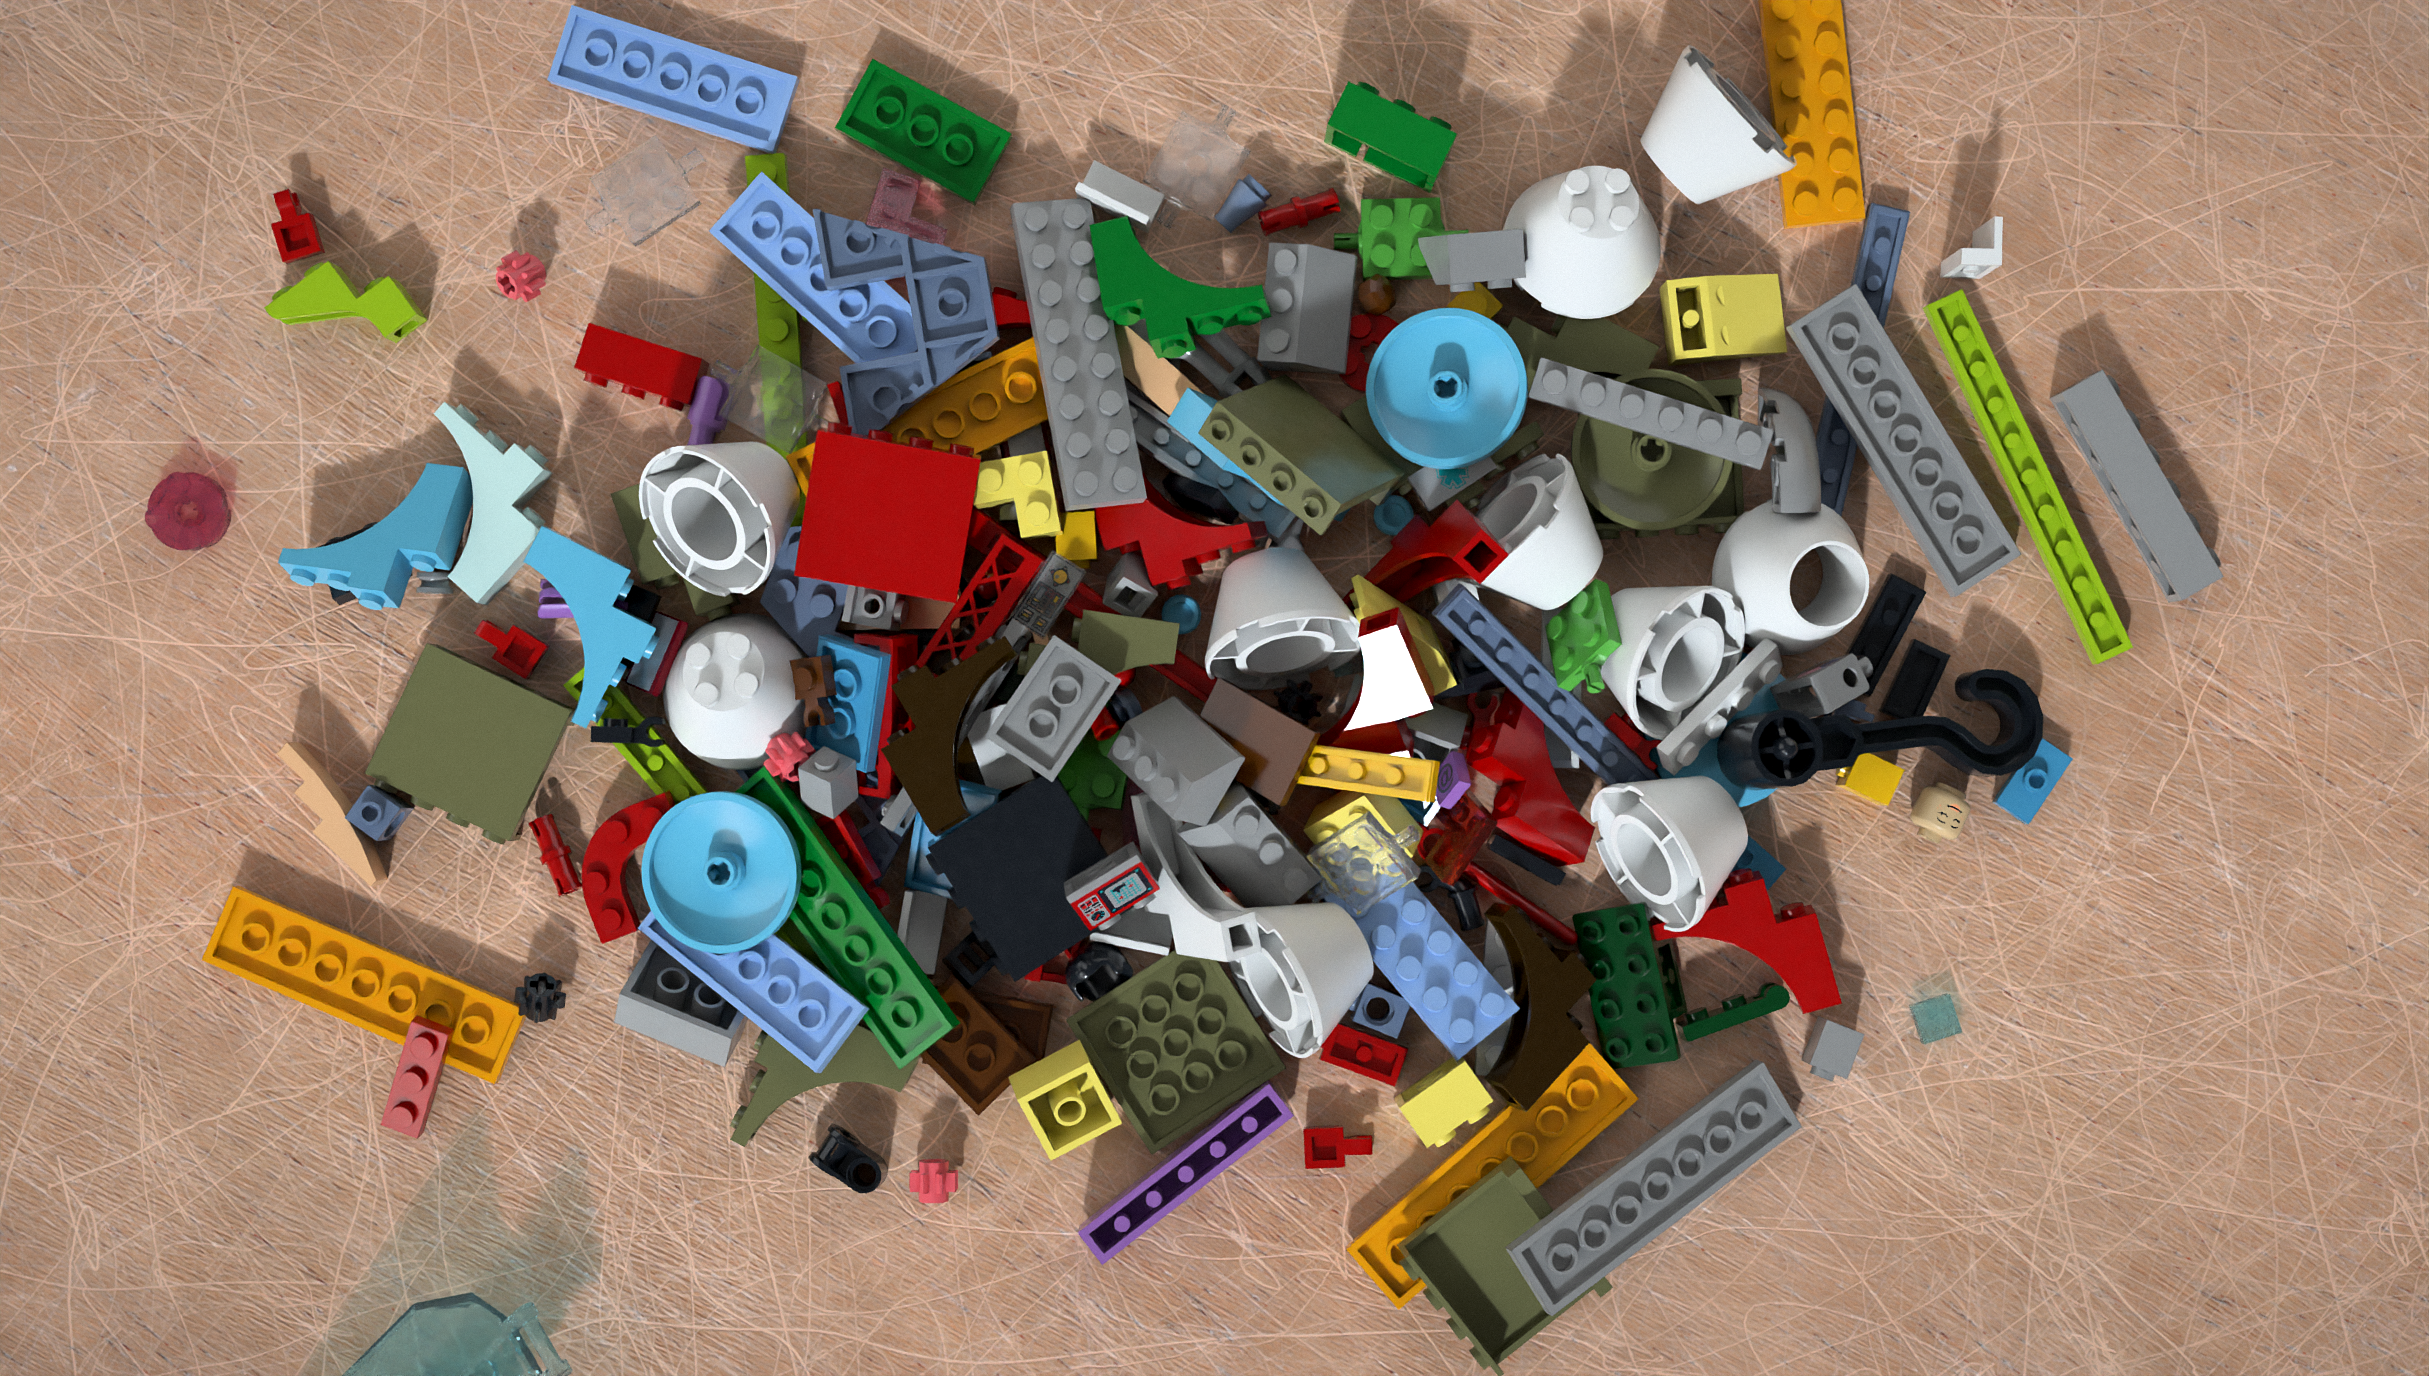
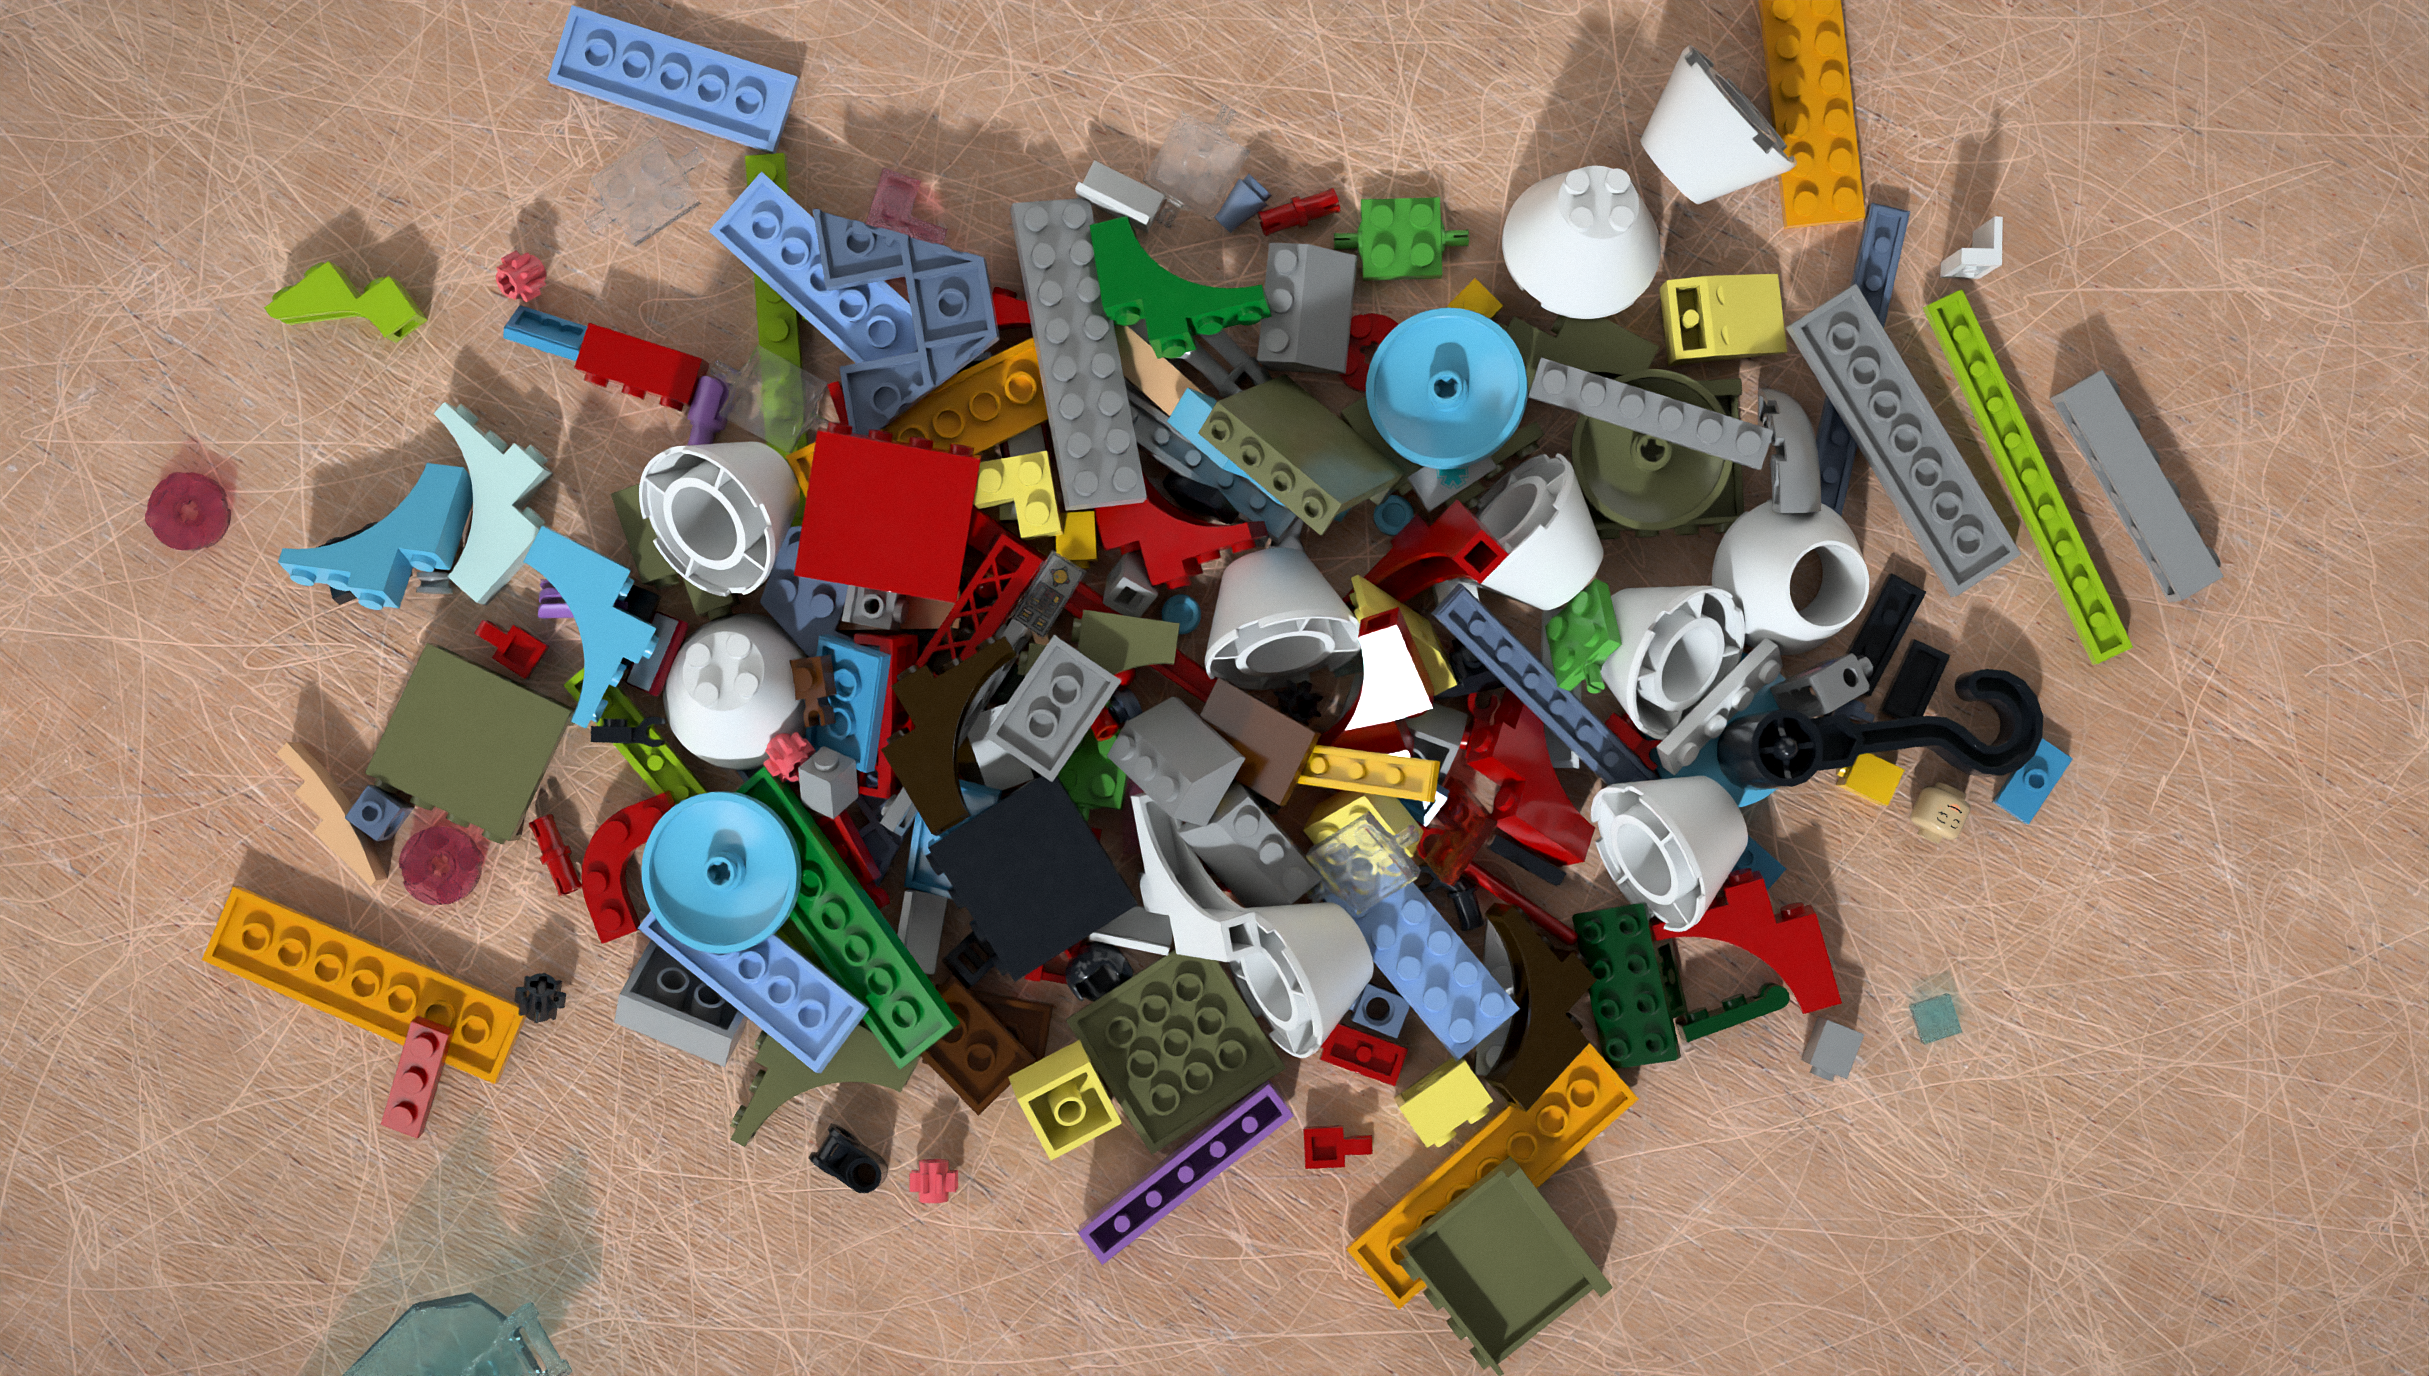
(296, 233): red plate -> none
(418, 871): none -> clear pink plate
(545, 332): none -> dark azure plate
(923, 132): green plate -> none
(1111, 888): light grey slope -> none
(1377, 294): reddish brown tile -> none
(1396, 135): green piece -> none
(1452, 780): medium lavender tile -> none
(1475, 258): light grey slope -> none
(1653, 1187): light grey plate -> none

